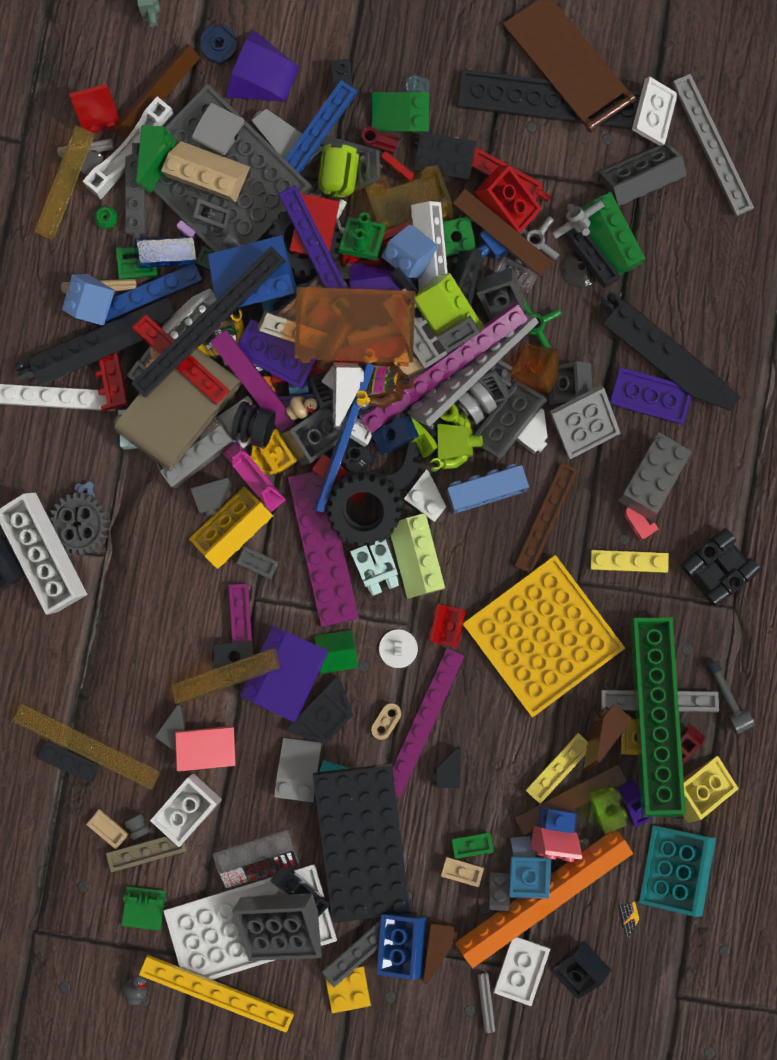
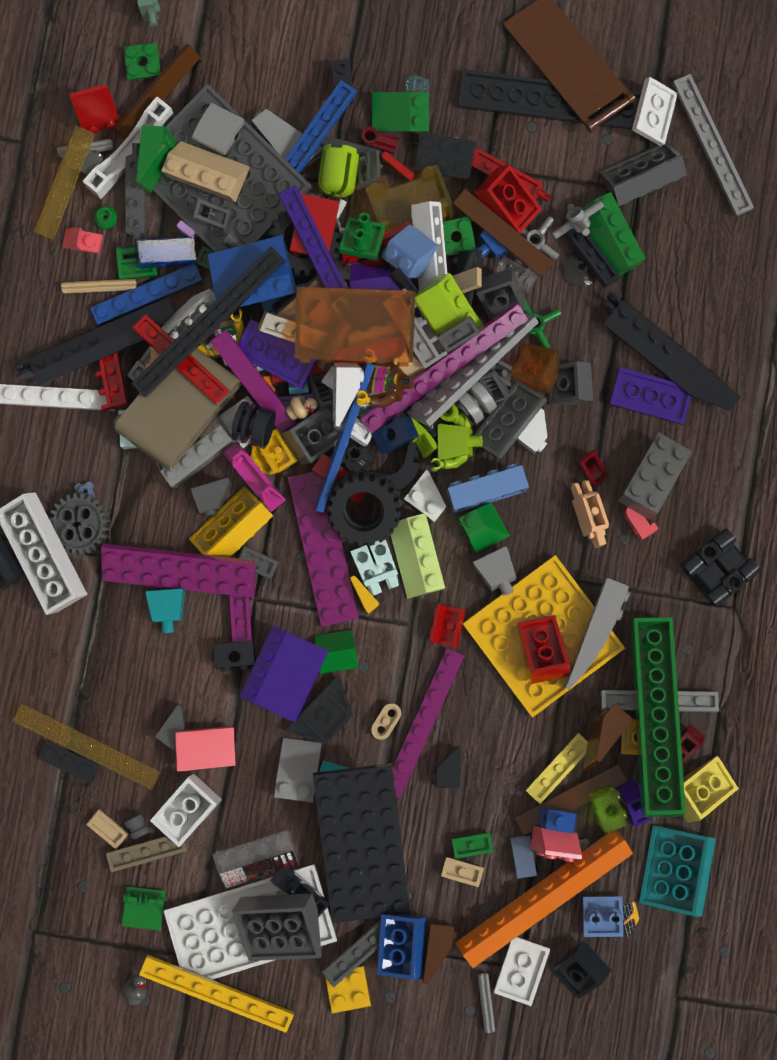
(82, 241): none -> coral slope
(88, 299): medium blue slope -> none
(134, 54): none -> green piece
(166, 607): none -> teal torso
(178, 570): none -> magenta plate
(209, 48): dark blue plate -> none
(225, 676): clear yellow plate -> none
(261, 72): dark purple wedge -> none
(367, 600): none -> yellow slope
(398, 648): white piece -> none
(468, 280): none -> tan tile
(483, 527): none -> green slope
(497, 571): none -> light grey torso
(499, 891): dark grey plate -> none
(530, 877): dark azure tile -> none
(543, 649): none -> red slope
(546, 518): reddish brown tile -> none
(585, 422): light grey plate -> none
(590, 513): none -> light nougat hinge
(592, 468): none -> dark red slope
(599, 627): none -> light grey slope
(602, 916): none -> medium blue plate
(629, 561): light yellow plate -> none
(740, 720): dark grey piece -> none

